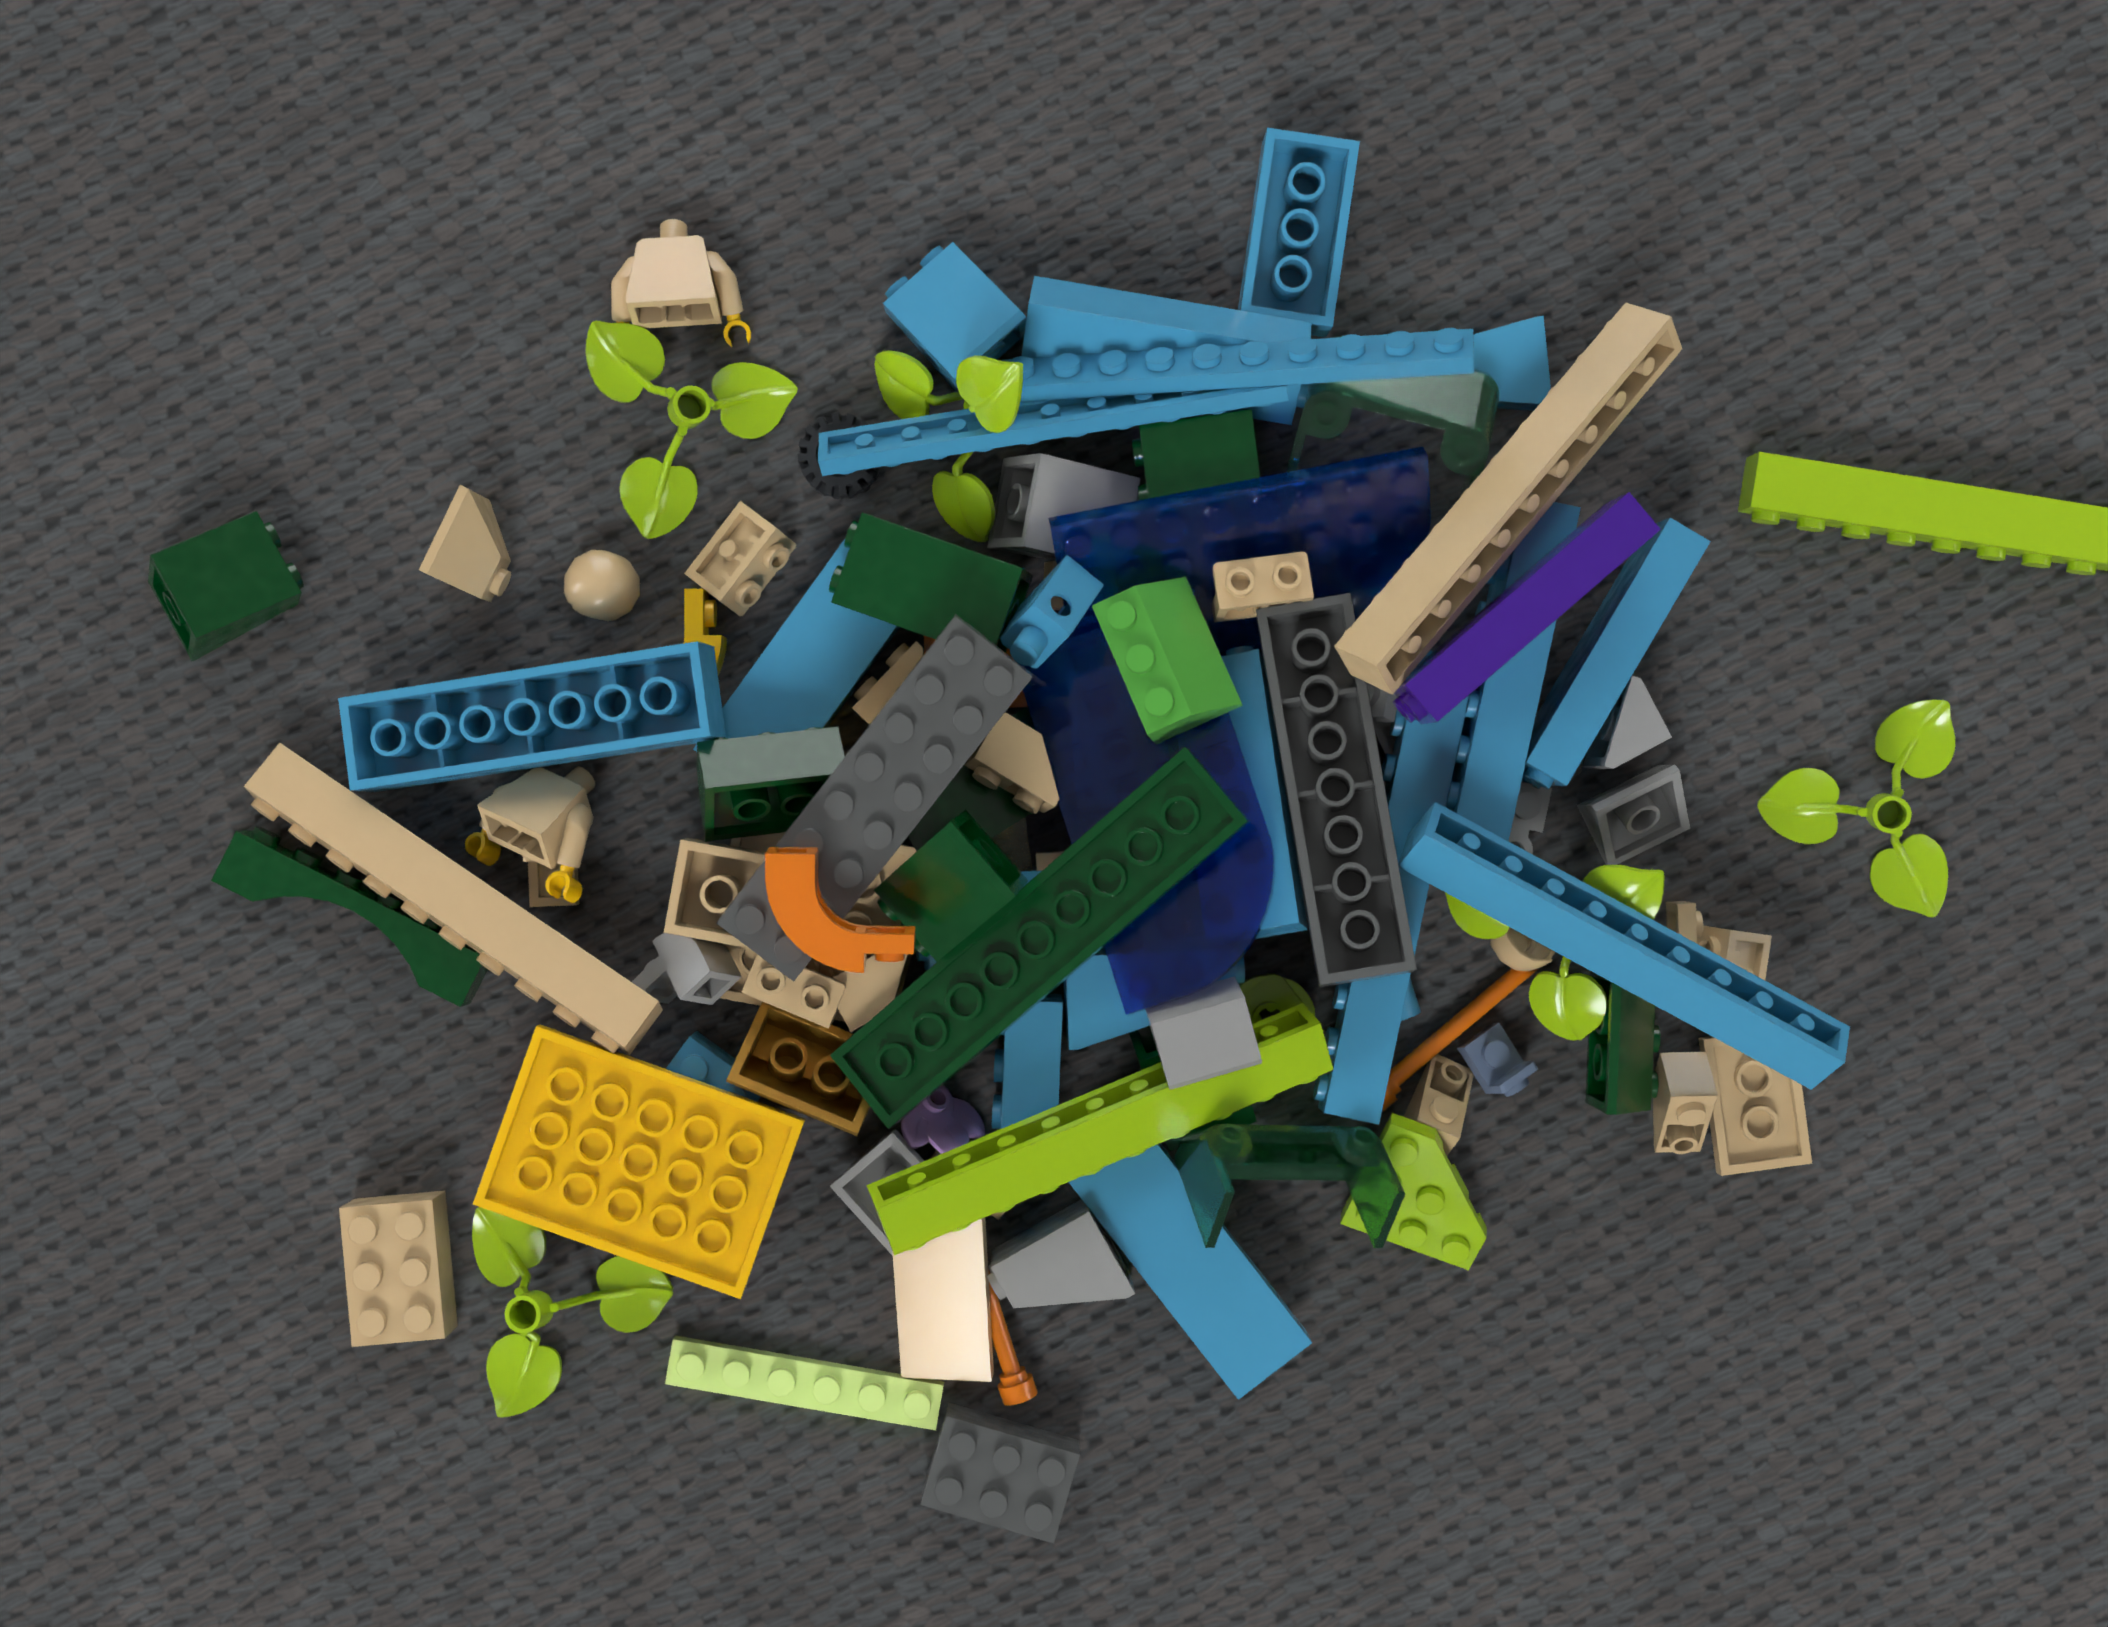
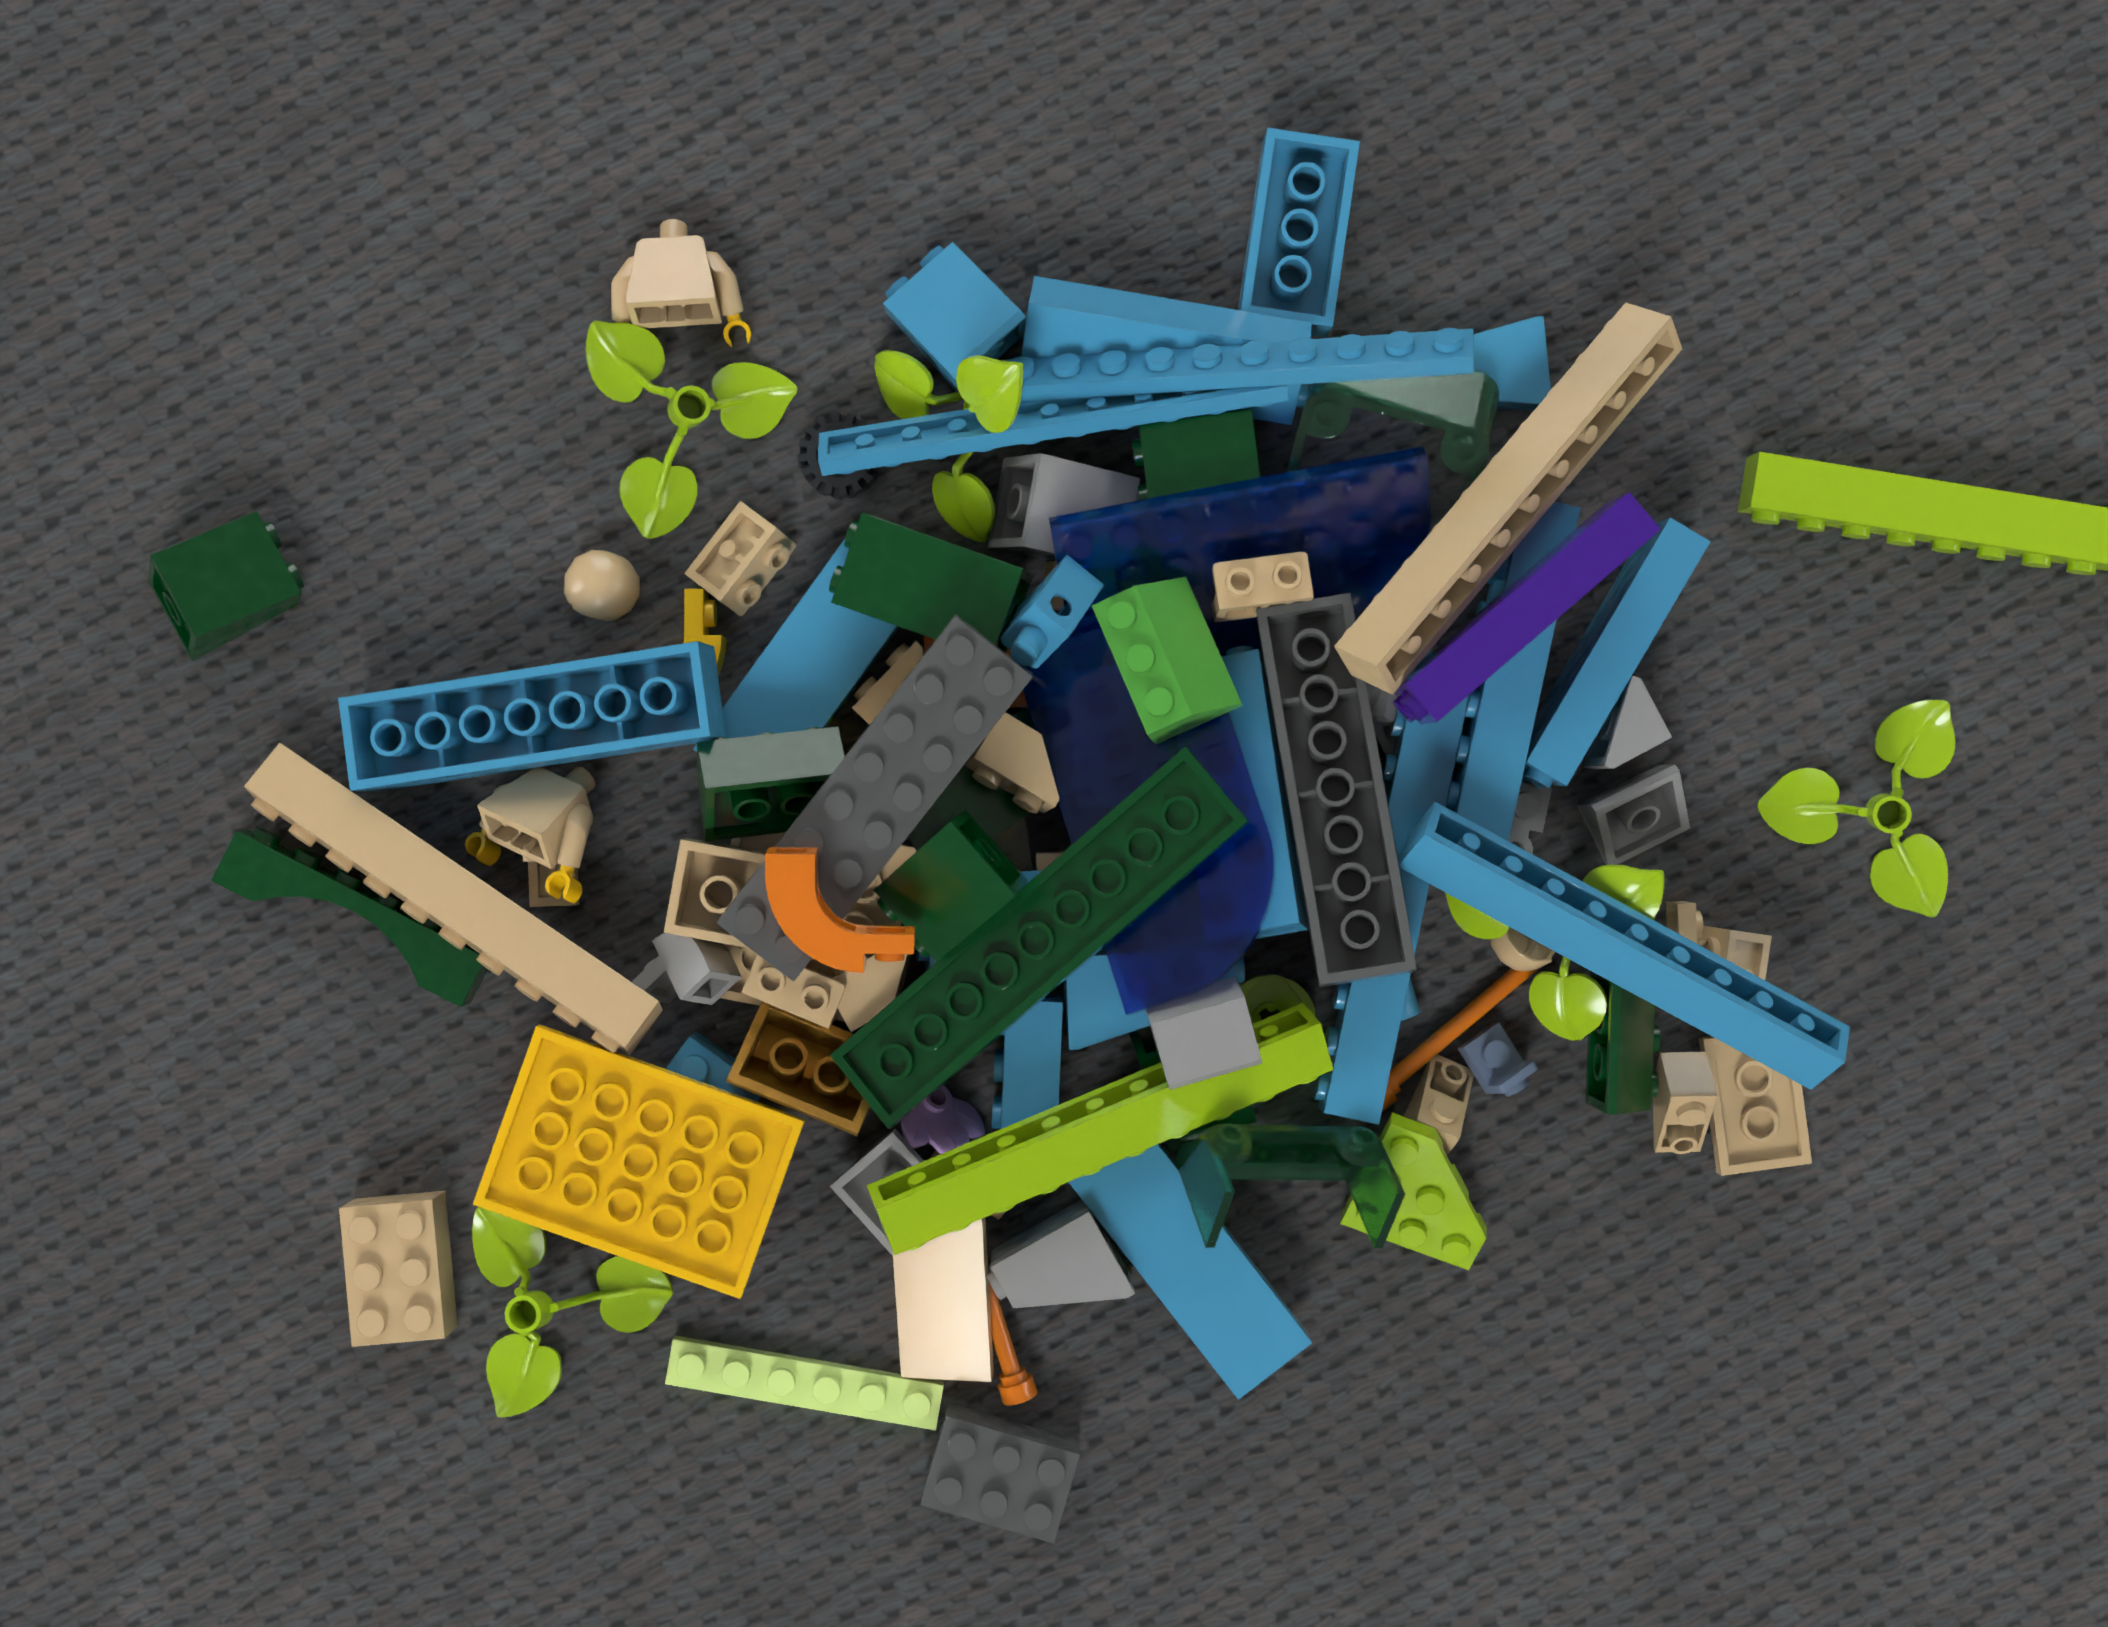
(469, 548): tan slope -> none

